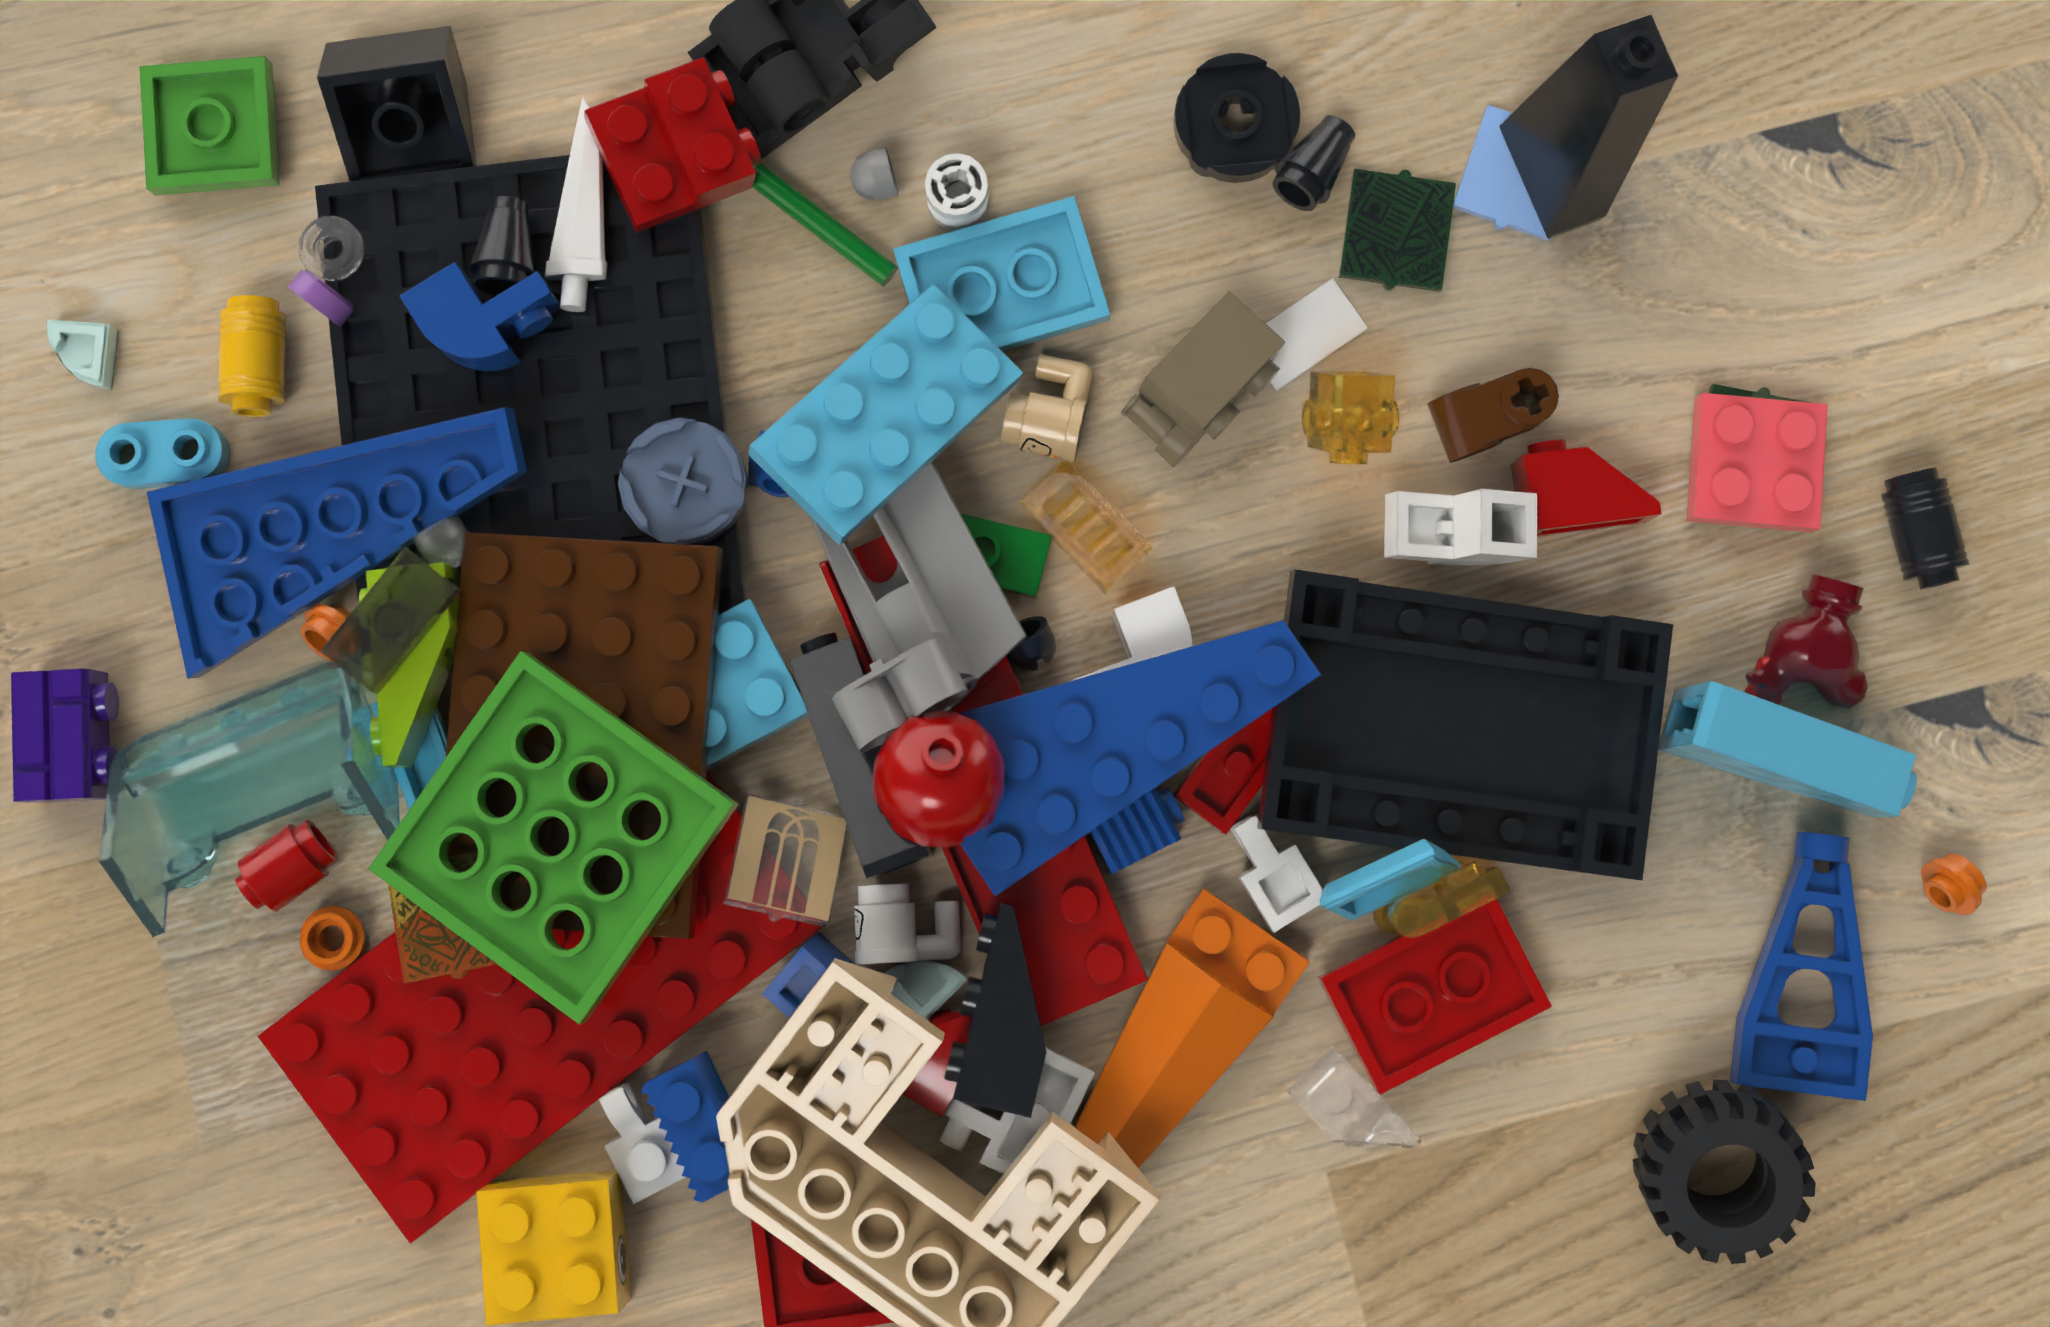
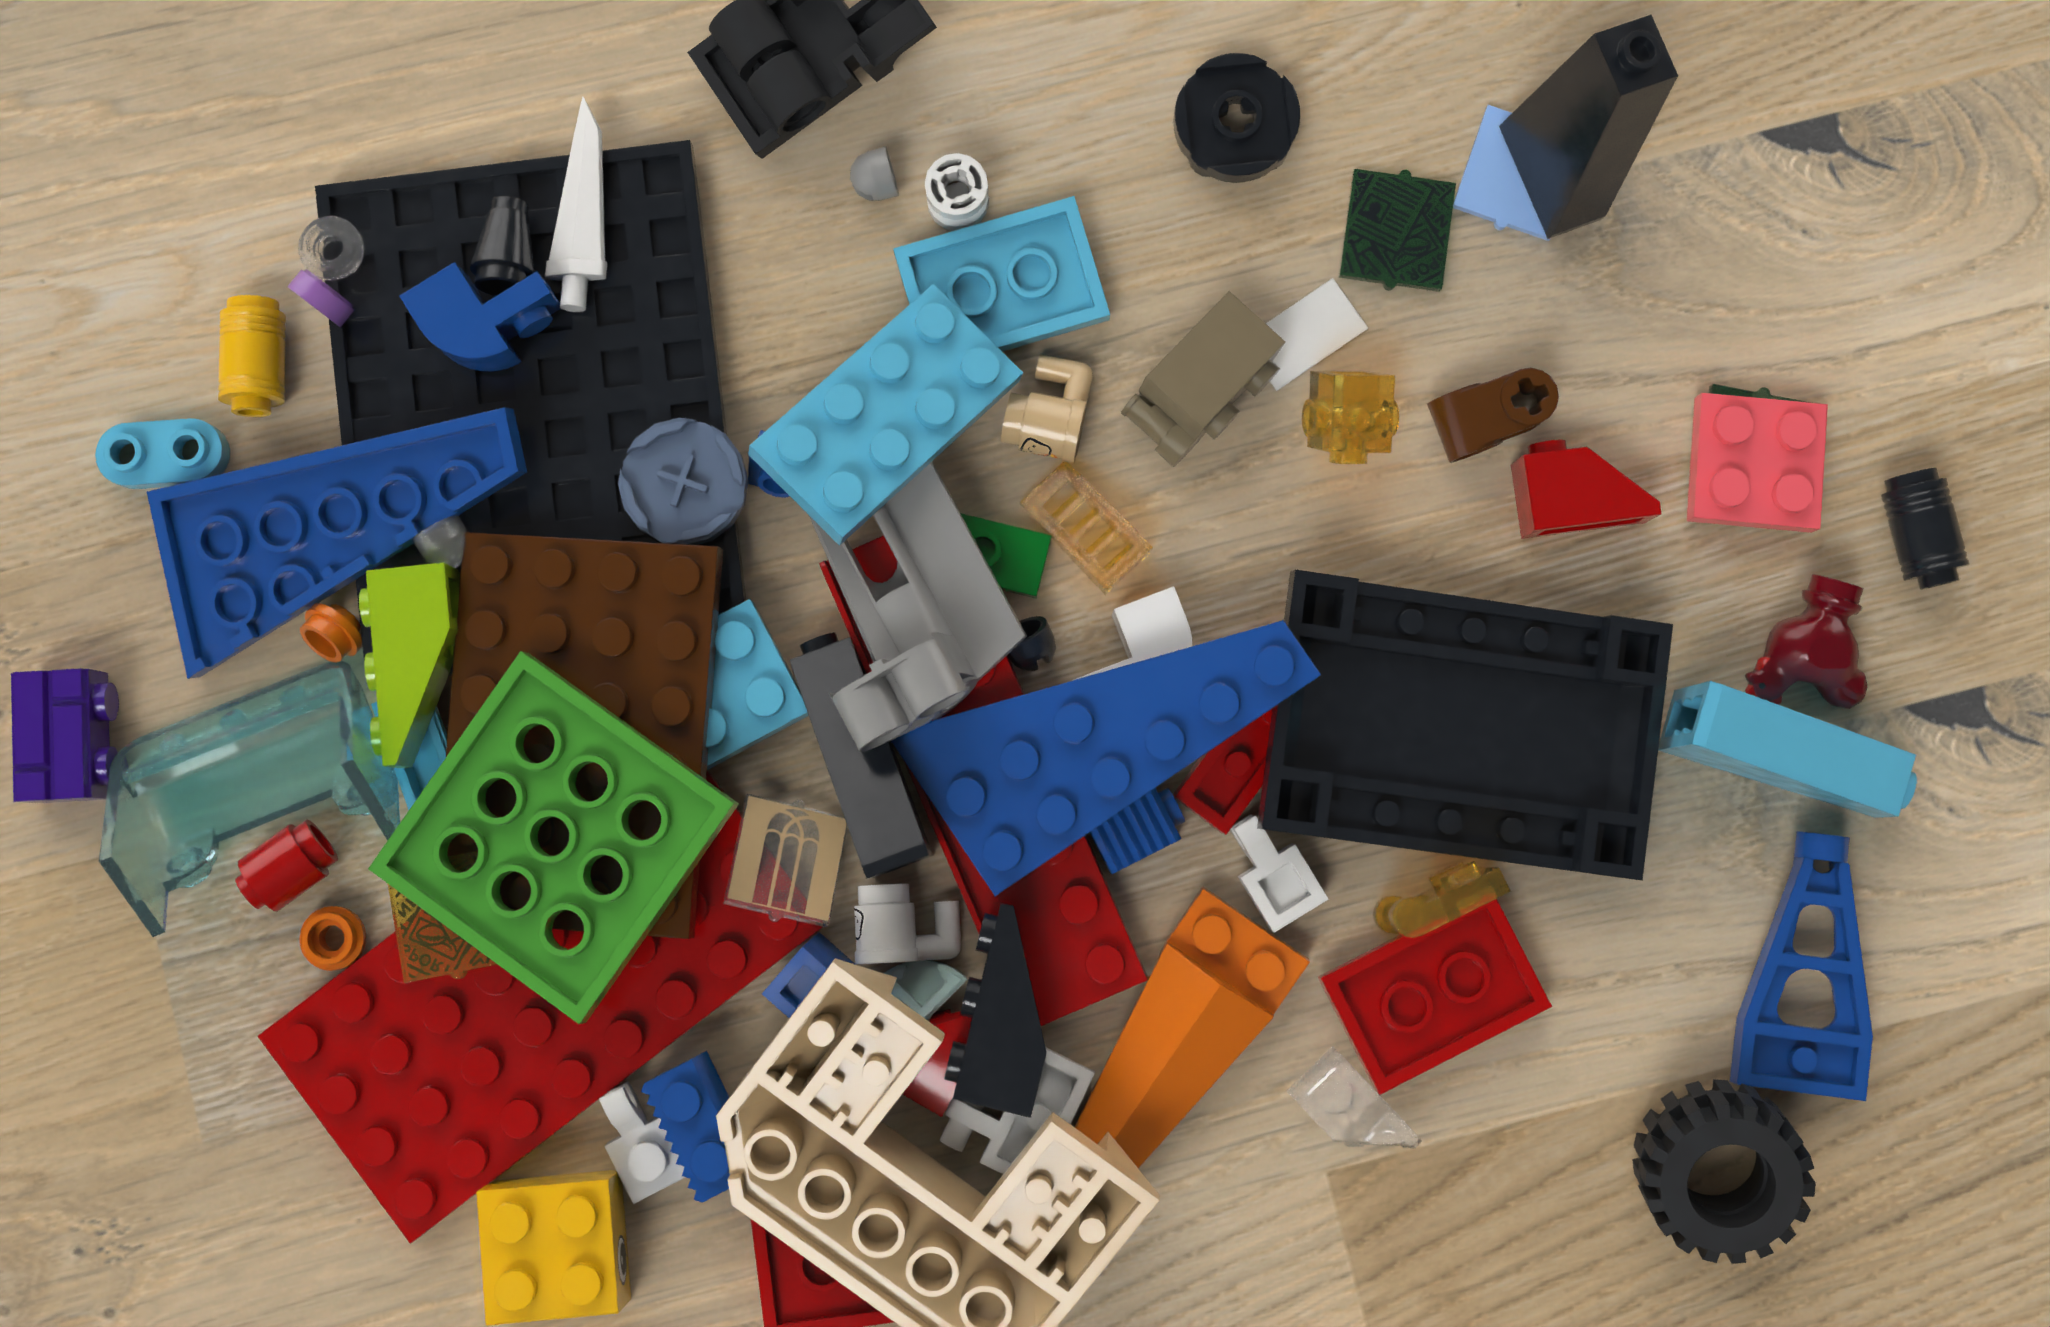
(85, 349): light aqua tile -> none
(209, 125): bright green plate -> none
(390, 620): clear smoke plate -> none
(398, 103): black slope -> none
(674, 144): red plate -> none
(823, 225): green bar -> none
(939, 778): red cylinder -> none
(1312, 166): black cone -> none
(1387, 880): medium azure tile -> none
(1461, 528): white brick -> none
(1953, 884): orange plate -> none

